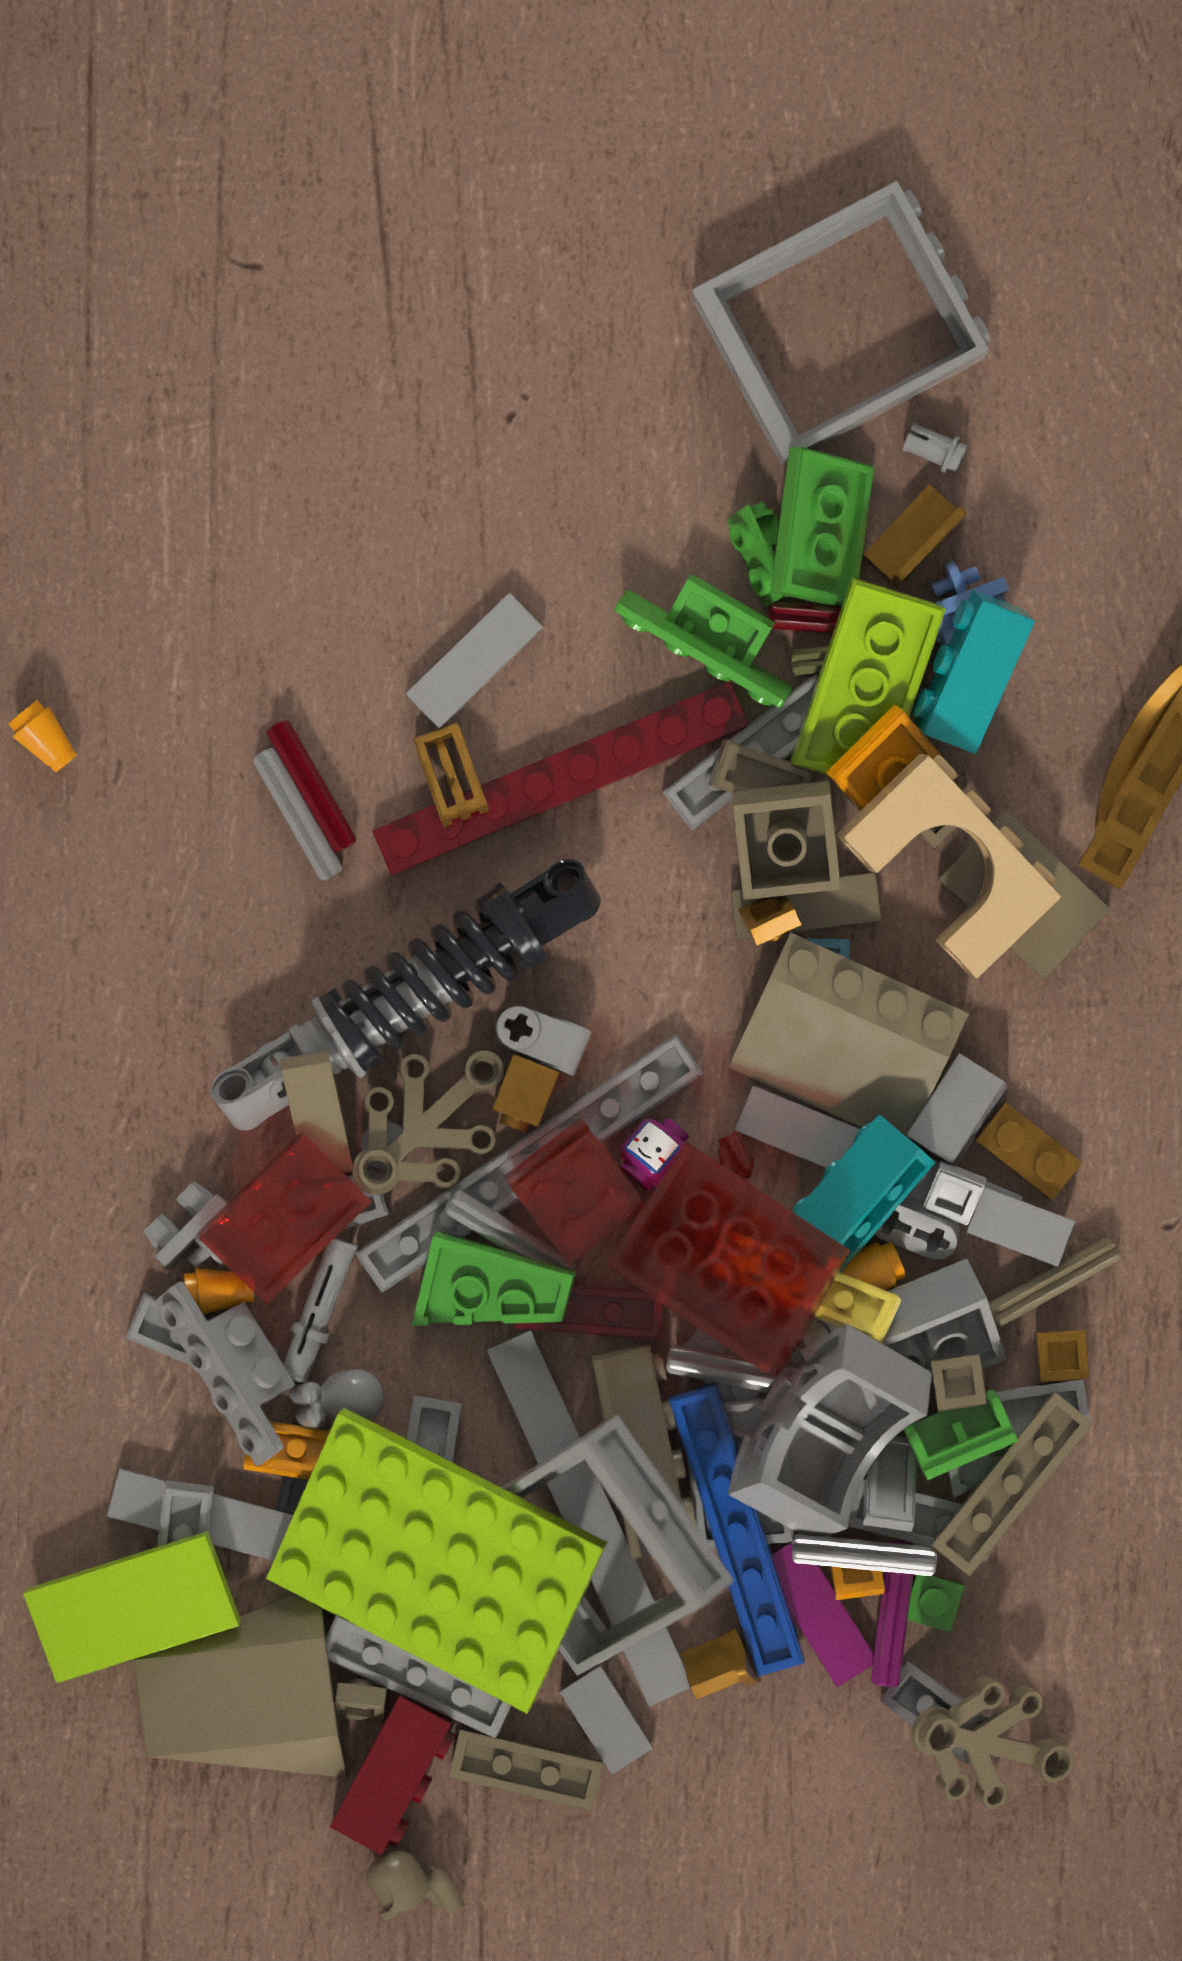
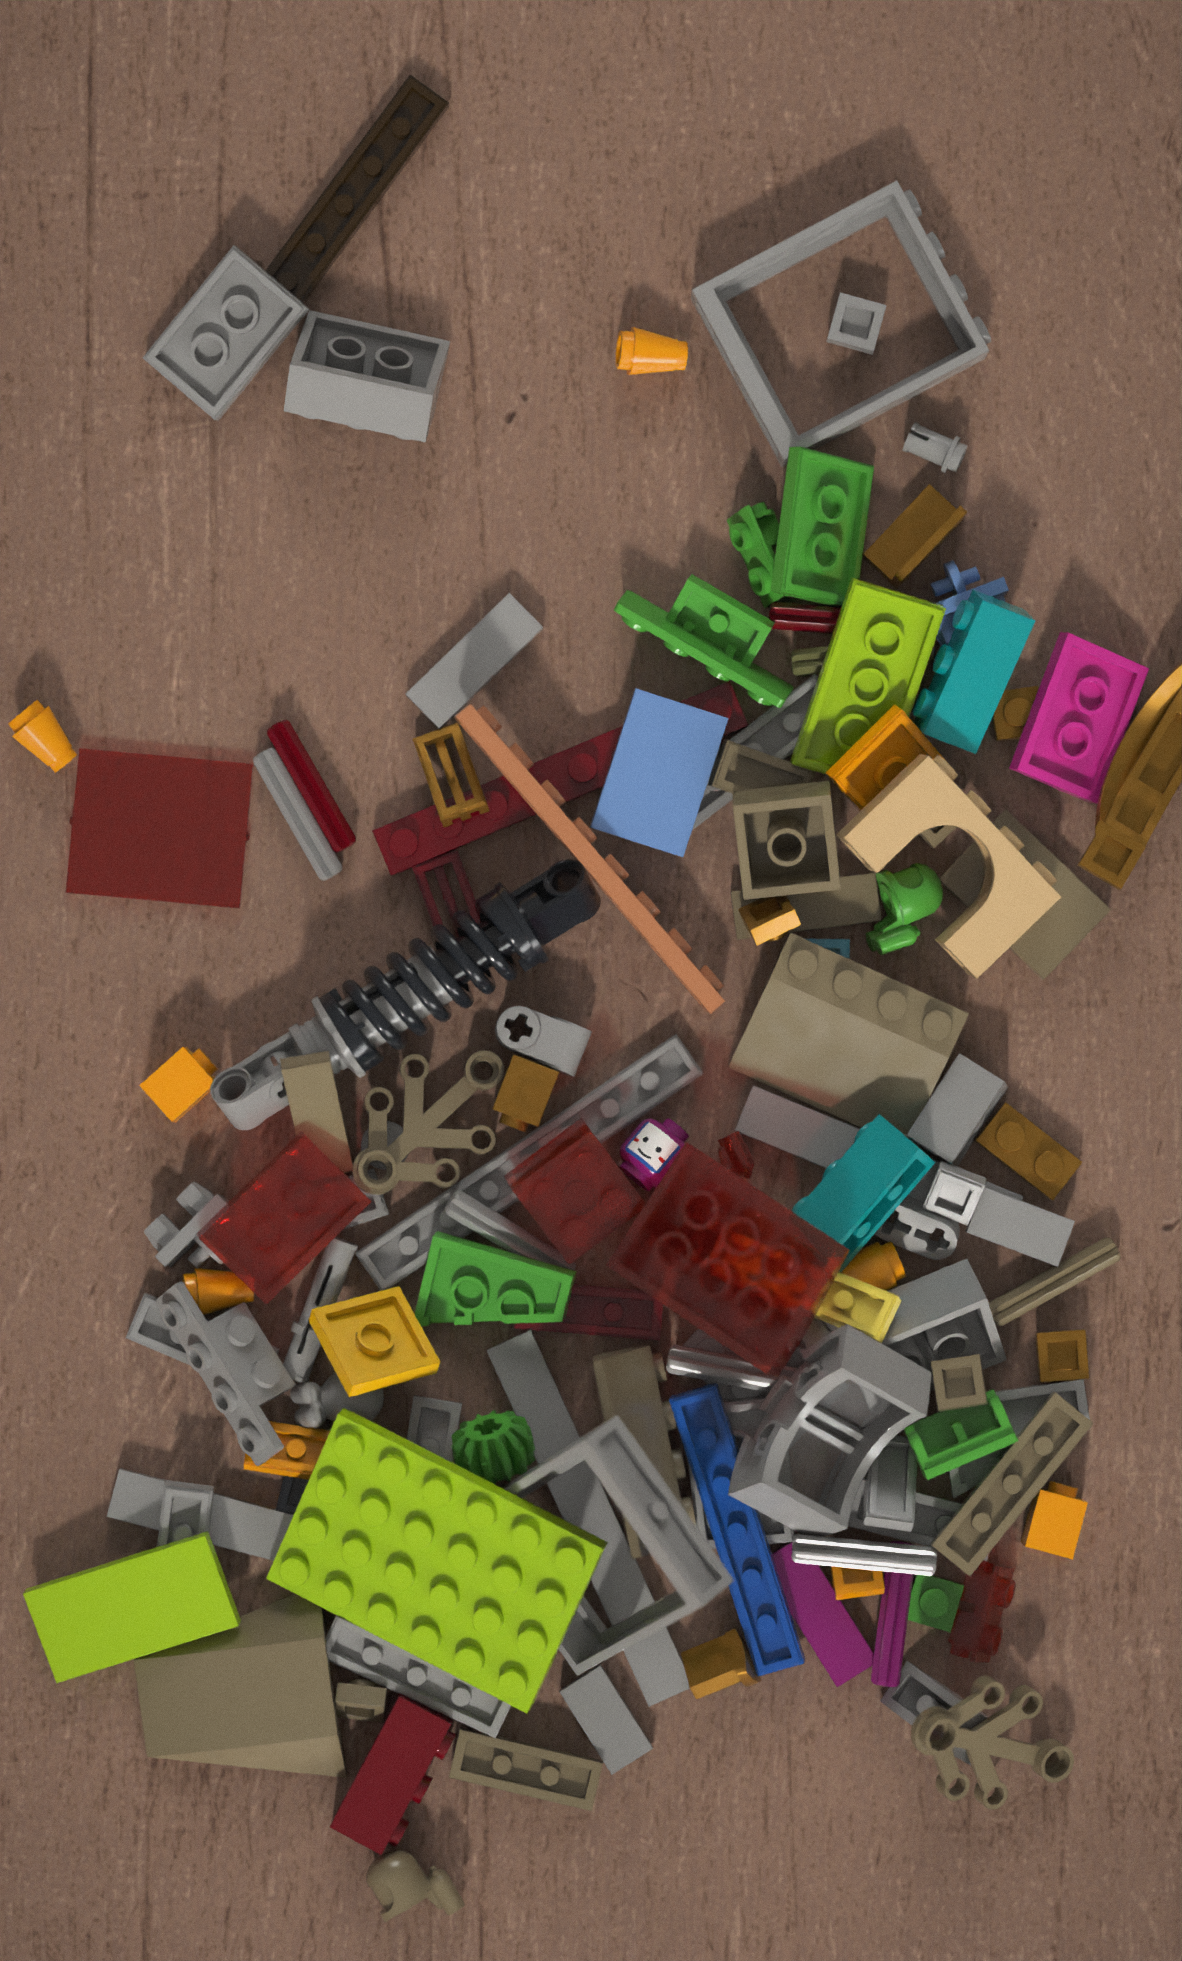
(159, 828): none -> clear red piece
(180, 1082): none -> light orange brick
(226, 333): none -> light grey tile
(357, 188): none -> dark brown tile
(366, 376): none -> light grey slope
(374, 1341): none -> yellow plate
(437, 865): none -> dark red tile
(494, 1446): none -> bright green gear
(605, 872): none -> nougat plate
(649, 352): none -> light orange cone
(659, 772): none -> medium blue tile
(856, 323): none -> light grey plate
(906, 898): none -> bright green piece
(981, 1630): none -> clear red hinge
(1013, 712): none -> pearl gold plate
(1055, 1520): none -> light orange brick
(1078, 717): none -> dark pink plate

